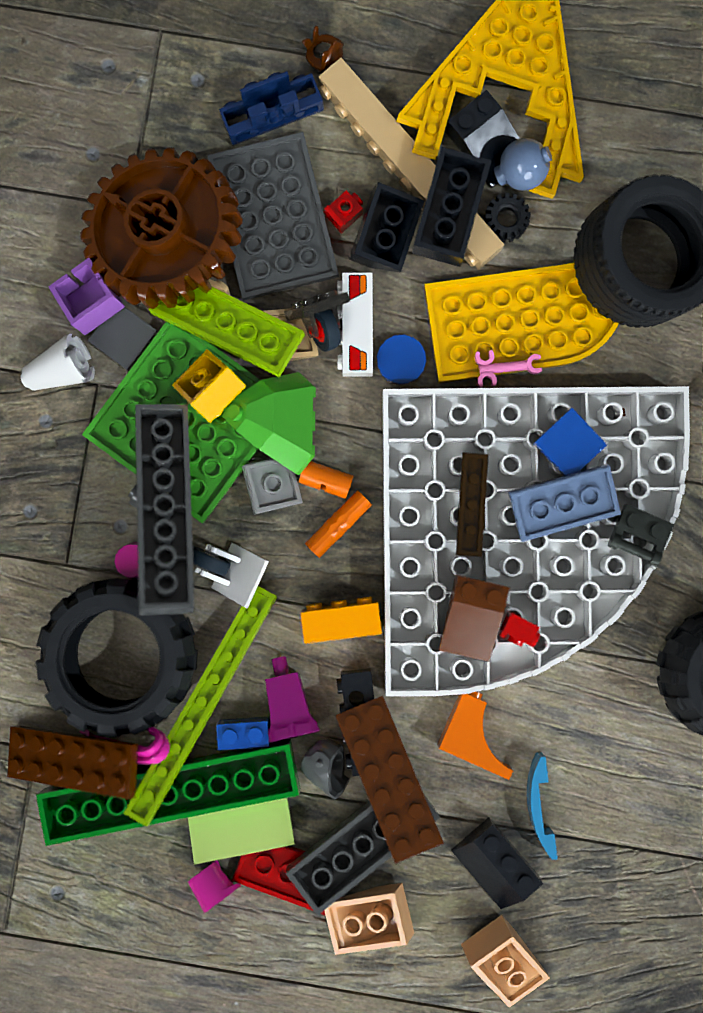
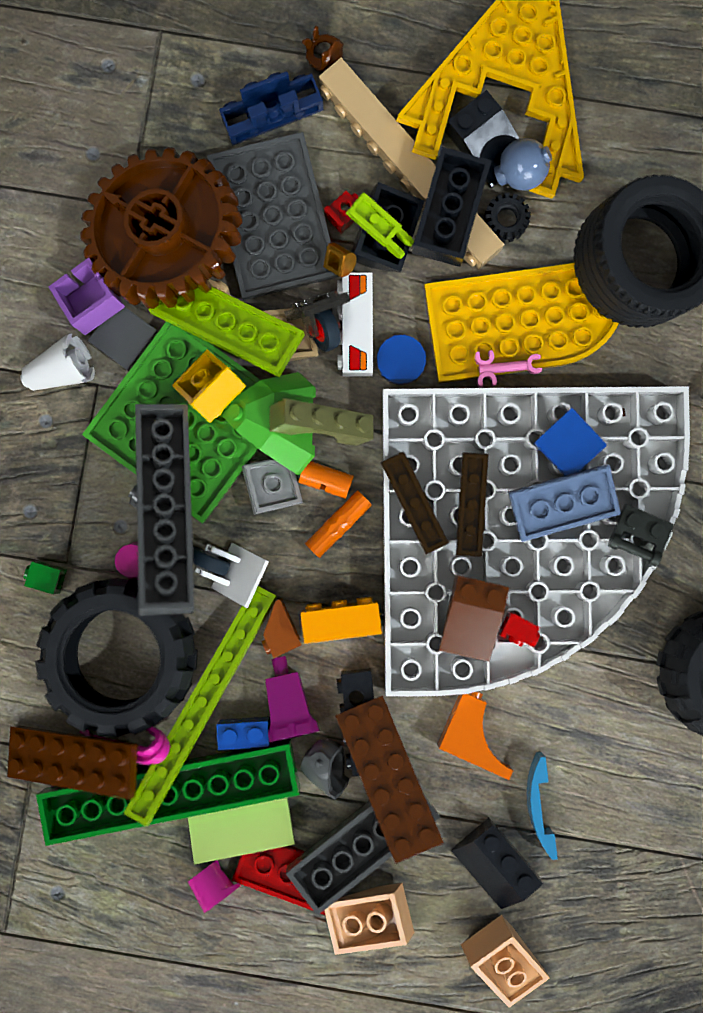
(44, 577): none -> green brick
(280, 632): none -> dark orange slope
(301, 417): none -> olive arch
(339, 260): none -> pearl gold brick
(379, 224): none -> lime hinge
(414, 503): none -> dark brown tile

